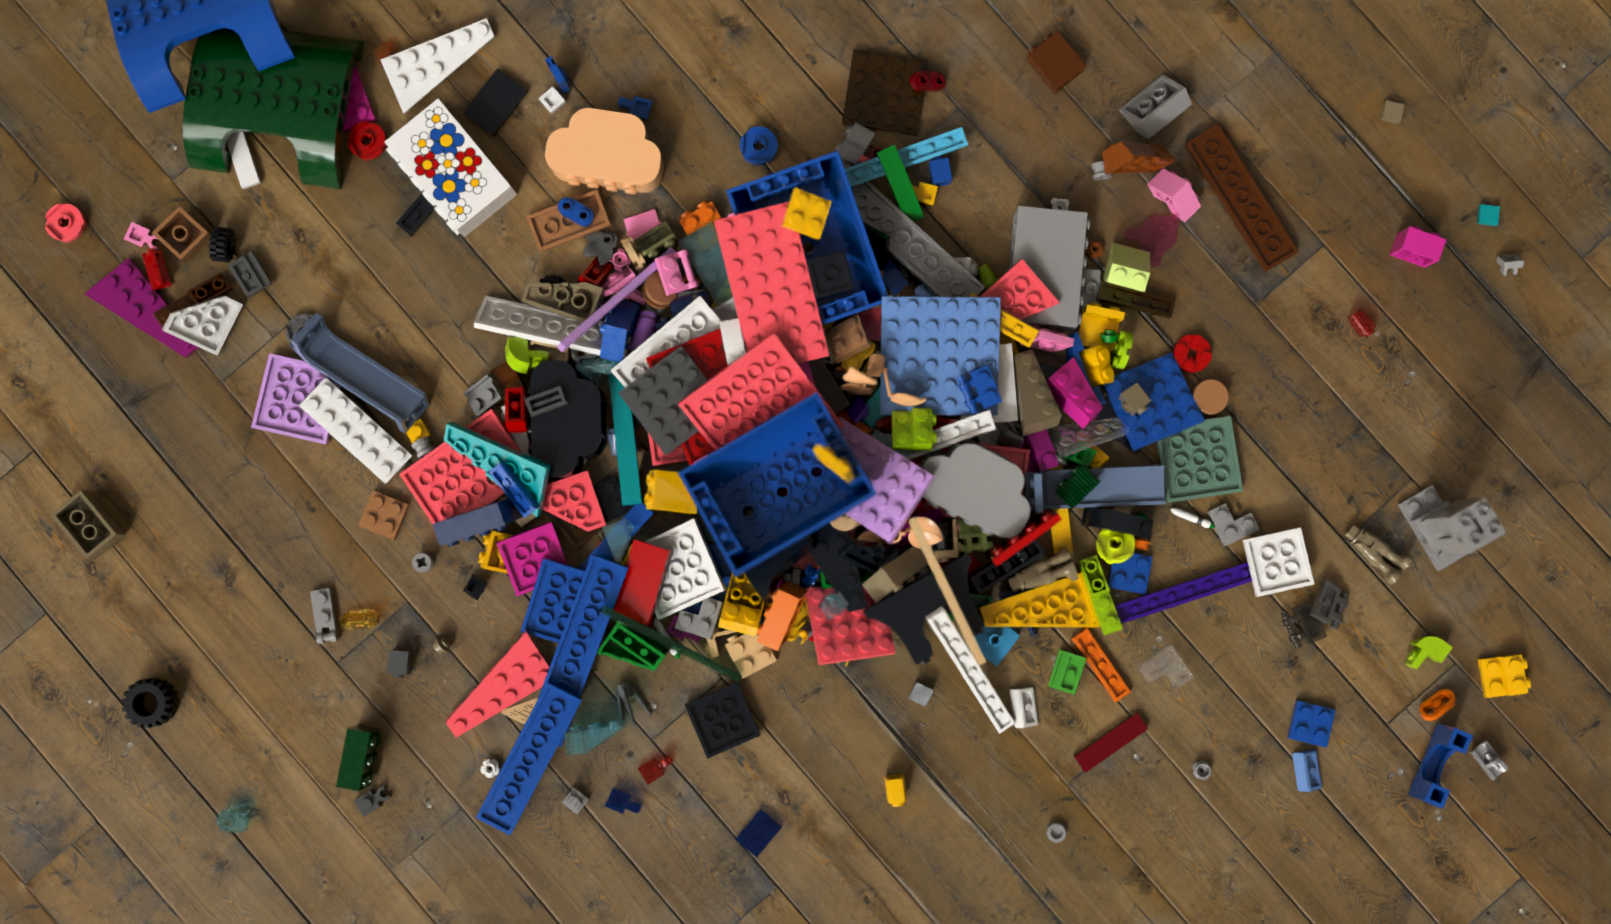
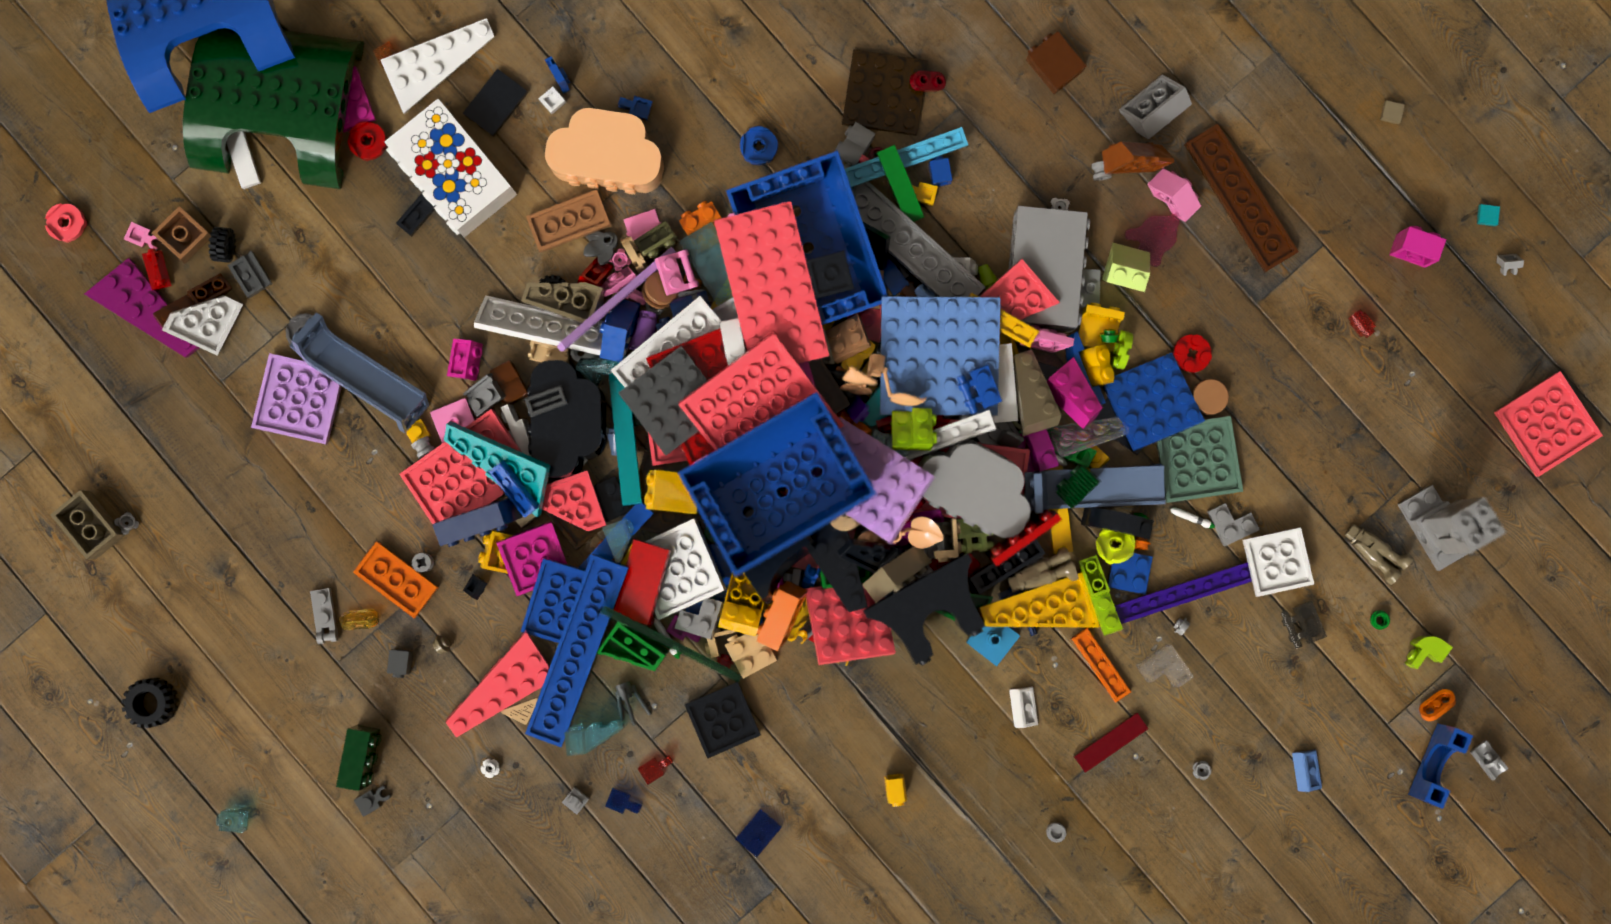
(127, 517): none -> light grey plate
(355, 430): white plate -> none
(384, 515): medium nougat plate -> none
(395, 579): none -> orange plate
(457, 412): none -> bright pink plate
(465, 359): none -> dark pink bracket
(515, 410): red brick -> none
(521, 358): lime brick -> none
(529, 758): blue plate -> none
(575, 211): blue plate -> none
(725, 660): none -> dark red plate
(806, 213): yellow plate -> none
(833, 605): clear light blue brick -> none
(839, 466): yellow plate -> none
(920, 693): slope -> none
(946, 590): tan tile -> none
(970, 669): white tile -> none
(1067, 672): bright green plate -> none
(1099, 250): dark orange plate -> none
(1134, 400): dark tan brick -> none
(1136, 299): dark brown plate -> none
(1181, 626): none -> light grey plate
(1311, 723): blue plate -> none
(1325, 603): flat silver plate -> none
(1385, 619): none -> green plate
(1504, 675): yellow plate -> none
(1548, 424): none -> coral plate

